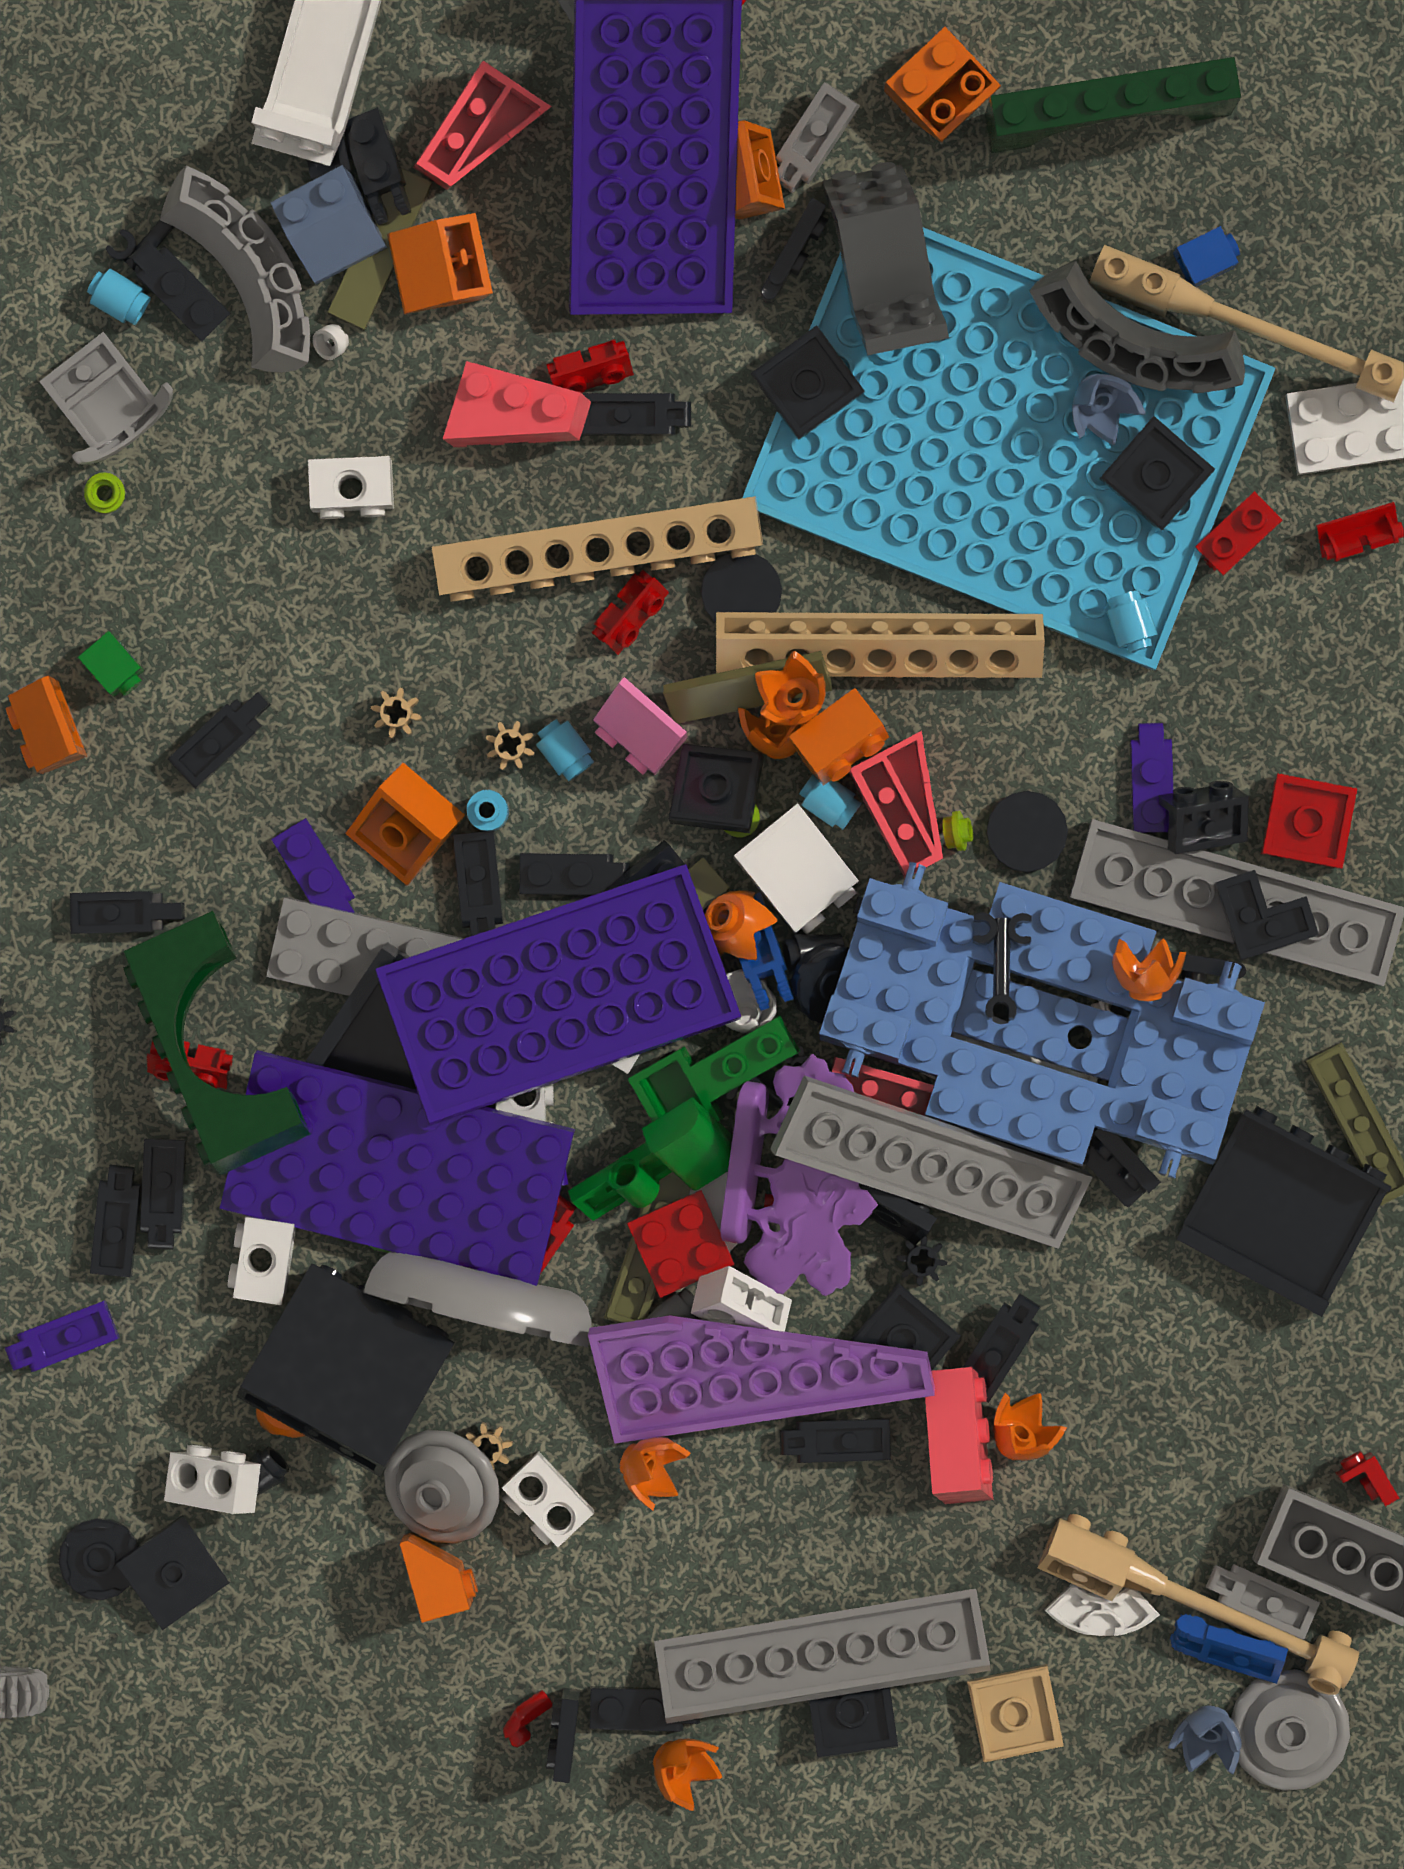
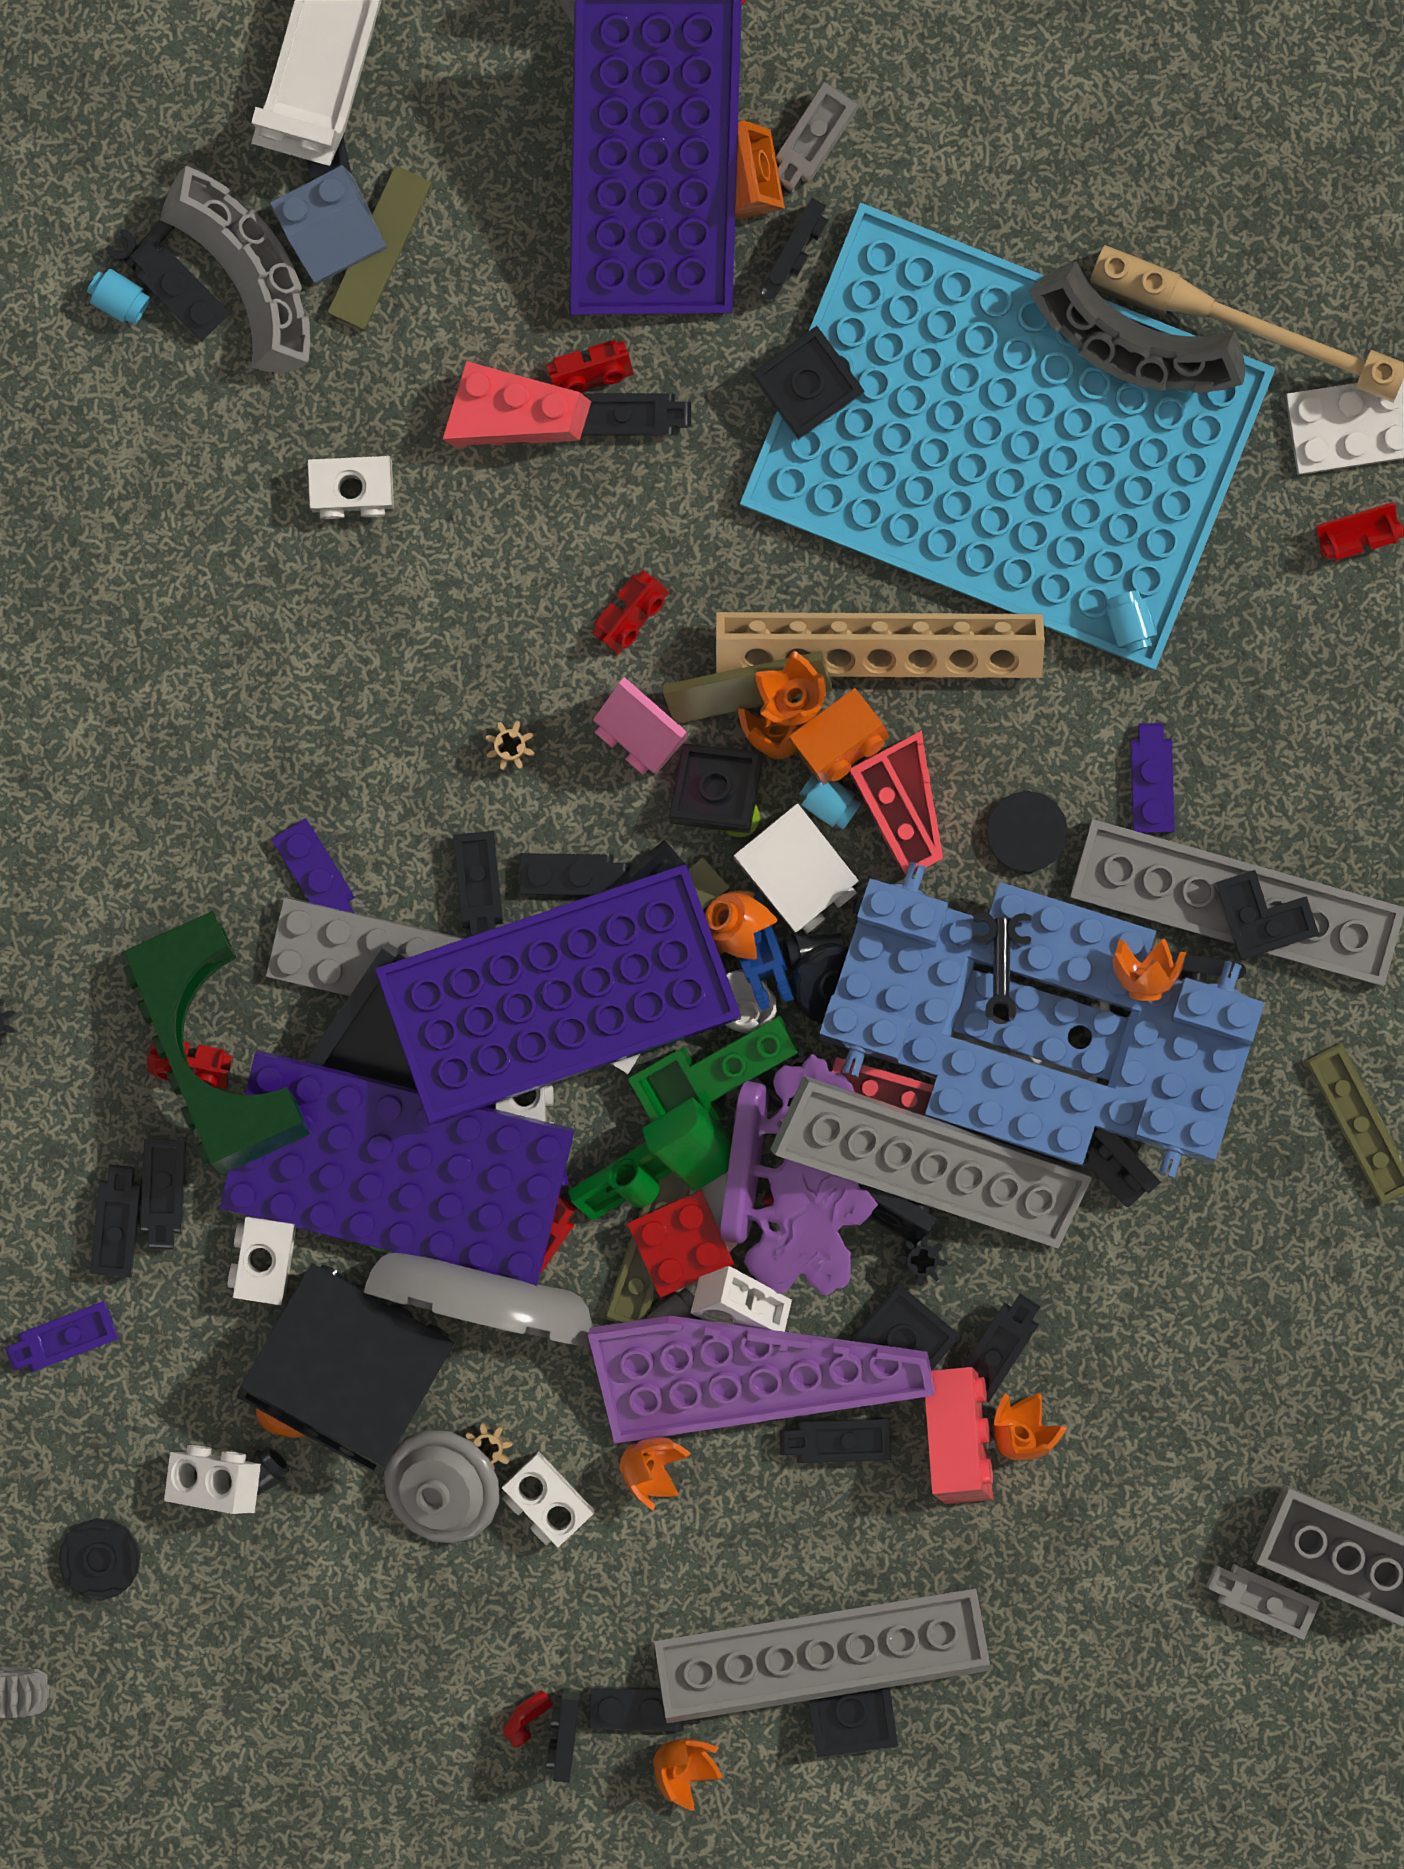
(45, 725): orange slope -> none
(93, 486): lime plate -> none
(104, 399): light grey piece -> none
(112, 665): green brick -> none
(121, 912): black hinge -> none
(172, 1572): black plate -> none
(219, 739): black hinge -> none
(322, 345): white hinge -> none
(376, 162): black hinge -> none
(390, 703): tan gear -> none
(404, 823): orange slope -> none
(437, 1579): orange slope -> none
(440, 263): orange slope -> none
(453, 559): tan brick -> none
(477, 125): coral wedge -> none
(494, 822): medium azure brick -> none
(564, 749): medium azure brick -> none
(741, 586): black tile -> none
(885, 258): dark grey bracket -> none
(941, 85): orange slope -> none
(957, 831): lime plate -> none
(1015, 1713): tan plate -> none
(1098, 1616): white tile -> none
(1099, 405): sand blue piece -> none
(1107, 1566): tan bar -> none
(1157, 473): black plate -> none
(1187, 90): dark green arch -> none
(1206, 817): black bracket -> none
(1206, 1733): sand blue piece -> none
(1207, 256): blue brick -> none
(1228, 1649): blue hinge -> none
(1238, 534): red hinge -> none
(1283, 1209): black panel -> none
(1290, 1731): light grey piece -> none
(1309, 821): red plate -> none
(1375, 1483): red bracket -> none

